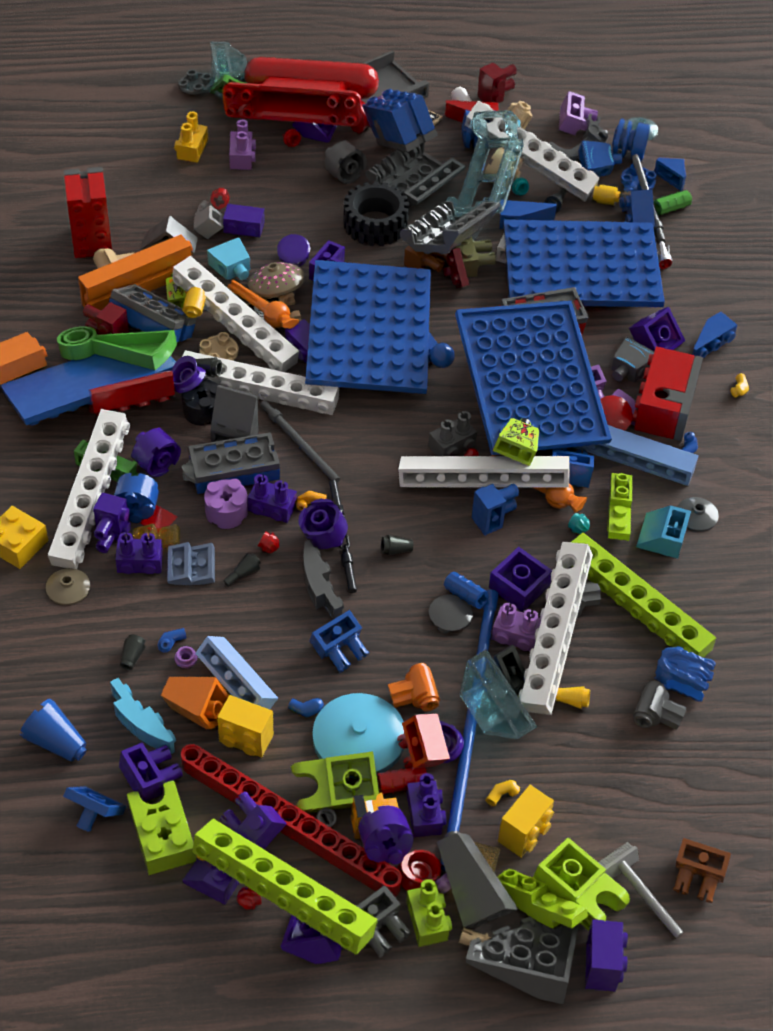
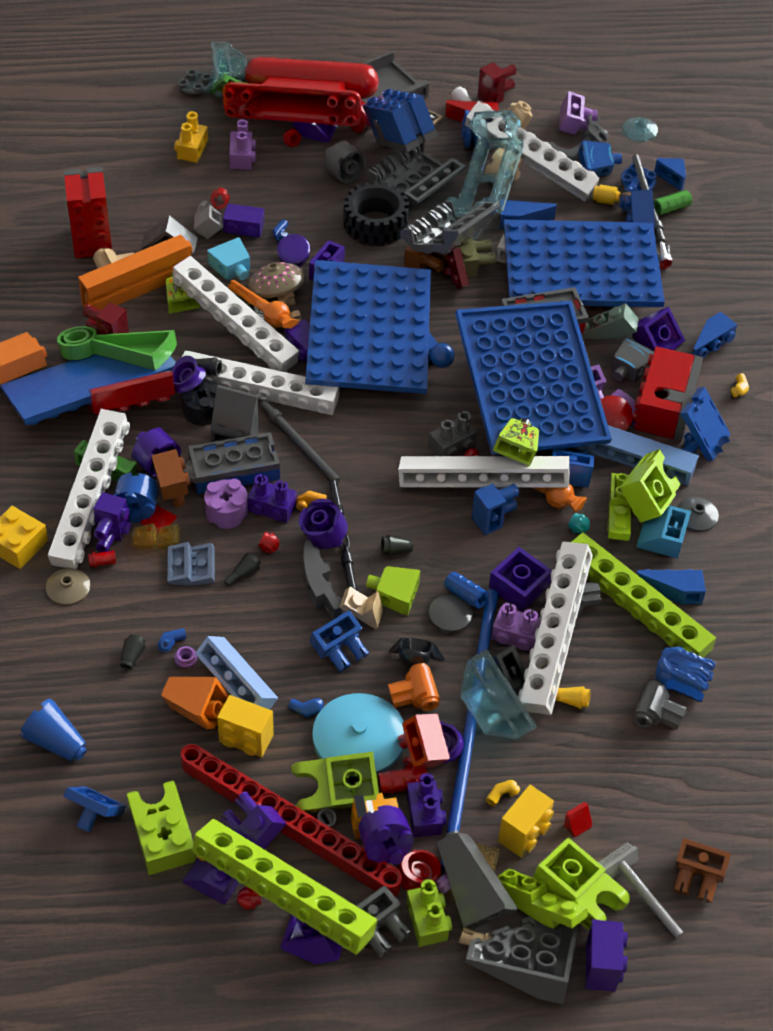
(101, 558): none -> red pin
(139, 555): dark purple brick -> none
(139, 721): medium azure slope -> none
(143, 774): dark purple brick -> none
(152, 312): dark grey piece -> none
(170, 476): none -> dark orange brick
(194, 302): yellow brick -> none
(220, 346): tan dish -> none
(279, 229): none -> blue arm
(364, 608): none -> tan slope
(396, 587): none -> lime torso
(416, 651): none -> black piece
(520, 186): teal plate -> none
(557, 198): pearl dark grey cone -> none
(578, 820): none -> red slope
(611, 324): none -> sand green slope
(630, 139): blue wheel -> none
(649, 488): none -> lime brick
(677, 585): none -> blue slope
(706, 424): none -> blue piece

